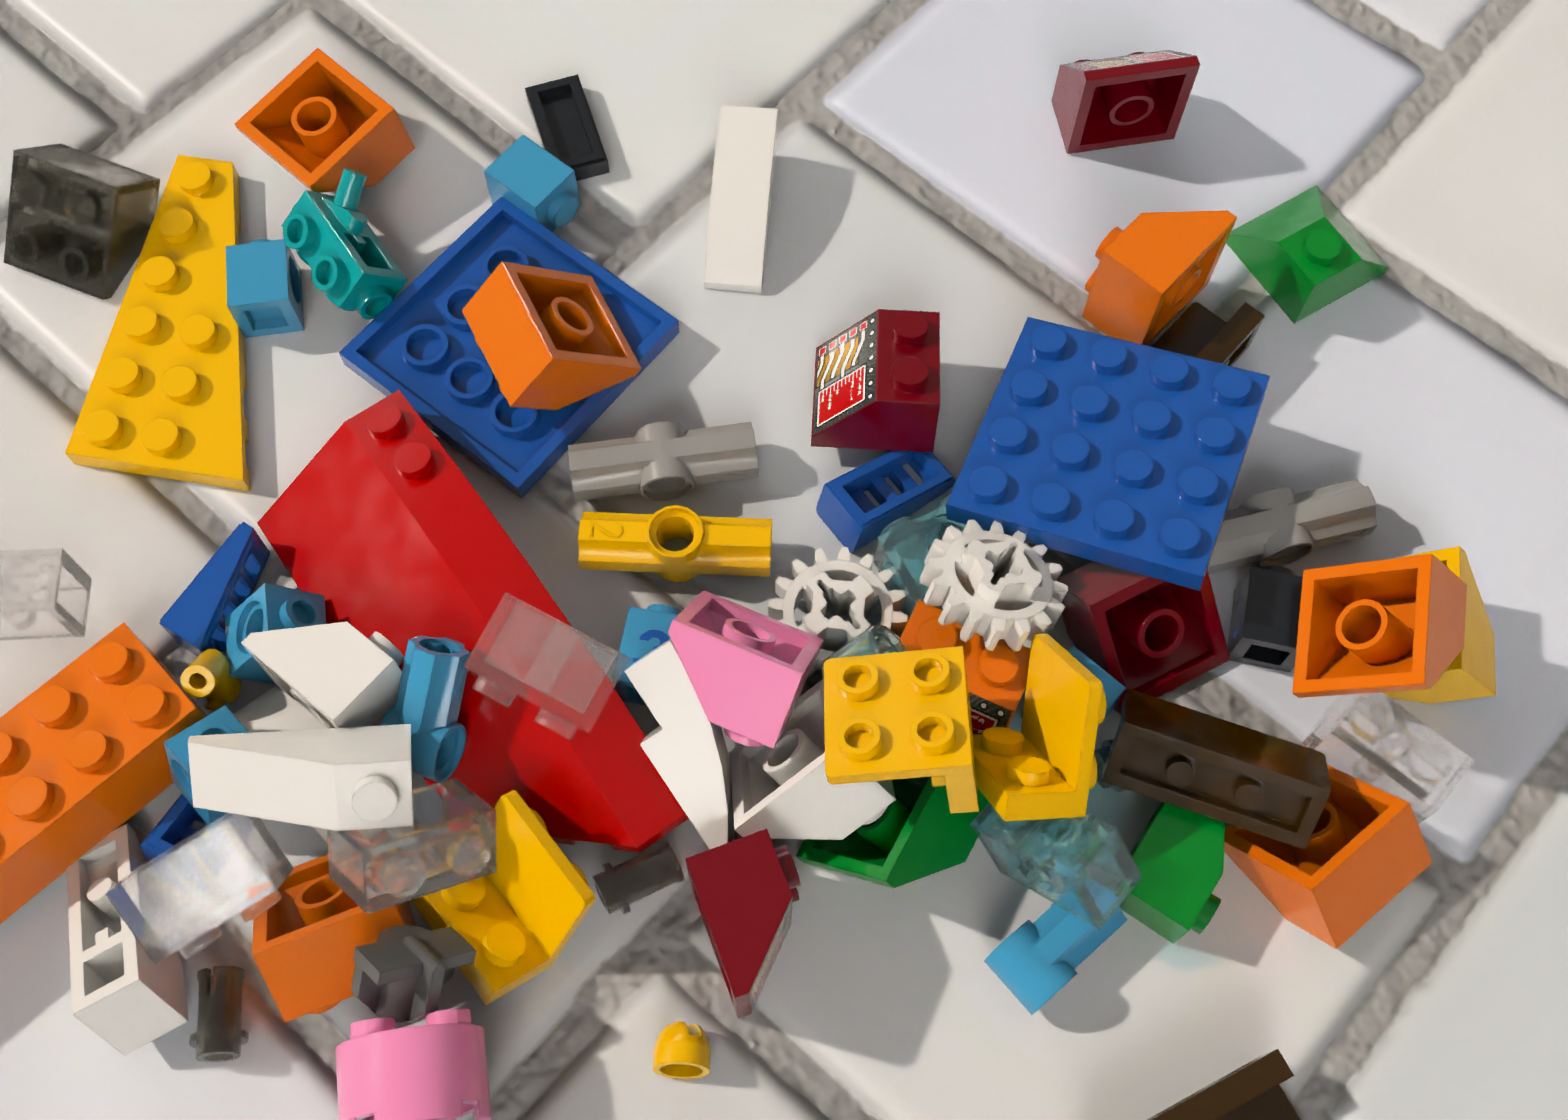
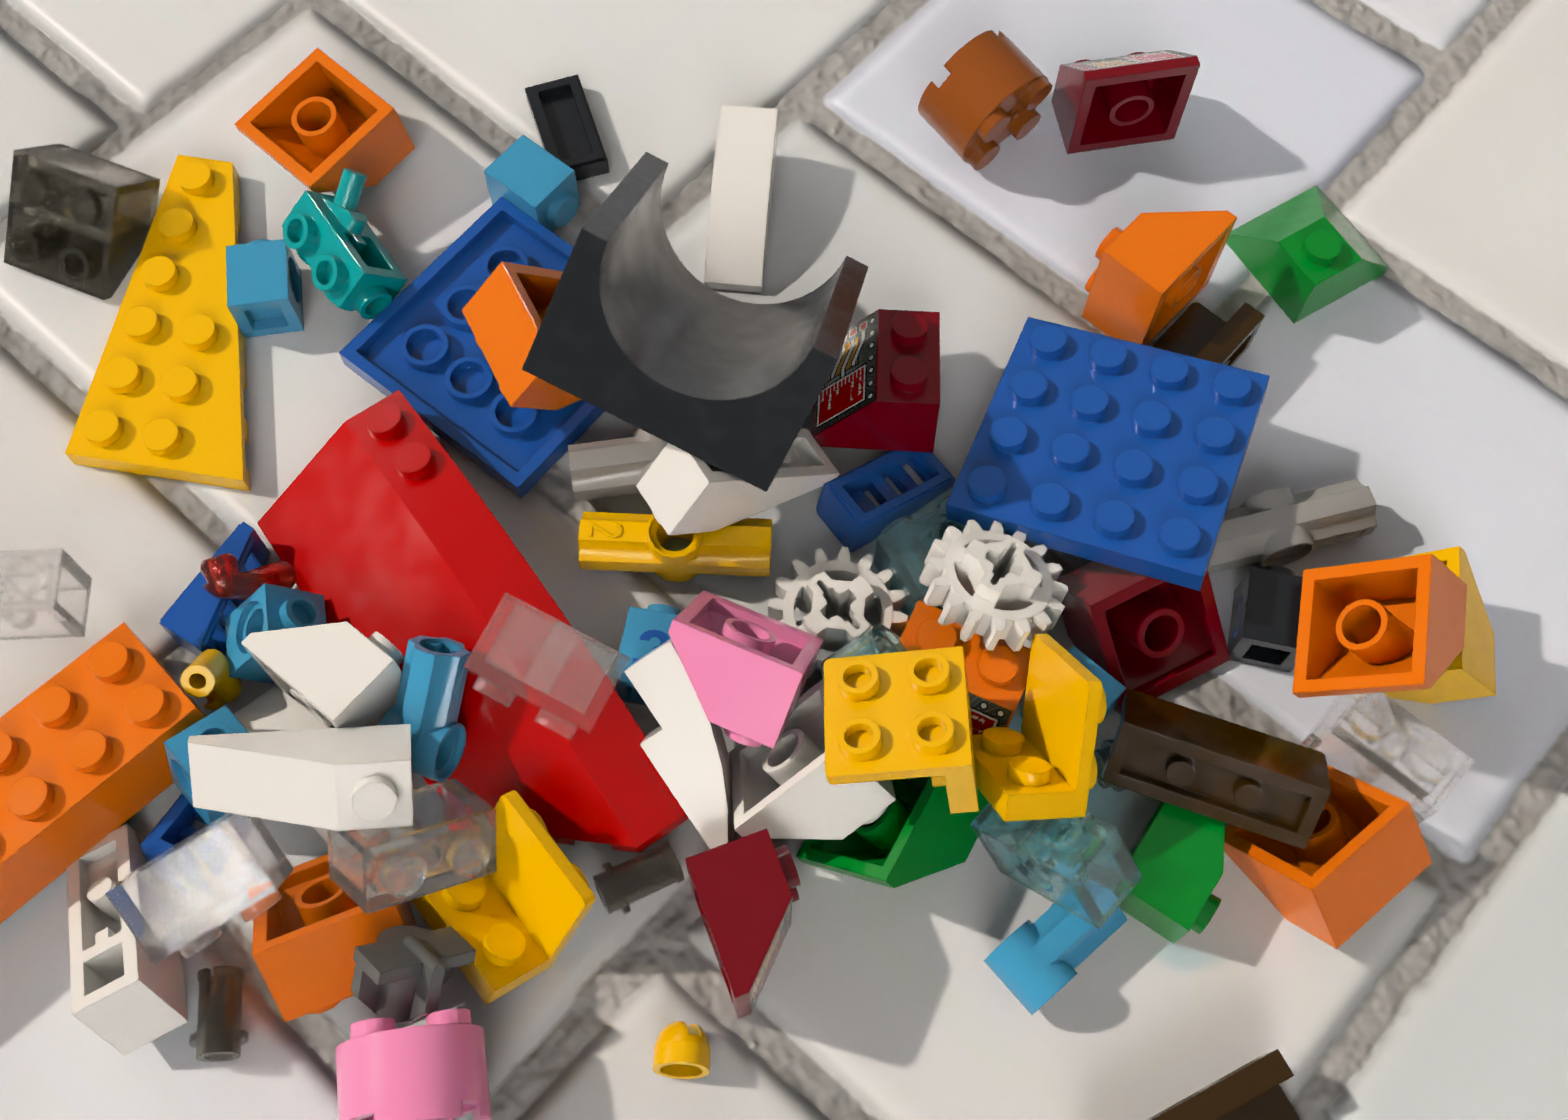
(227, 583): none -> clear red arm
(677, 356): none -> black piece
(700, 498): none -> white slope
(985, 98): none -> dark orange brick

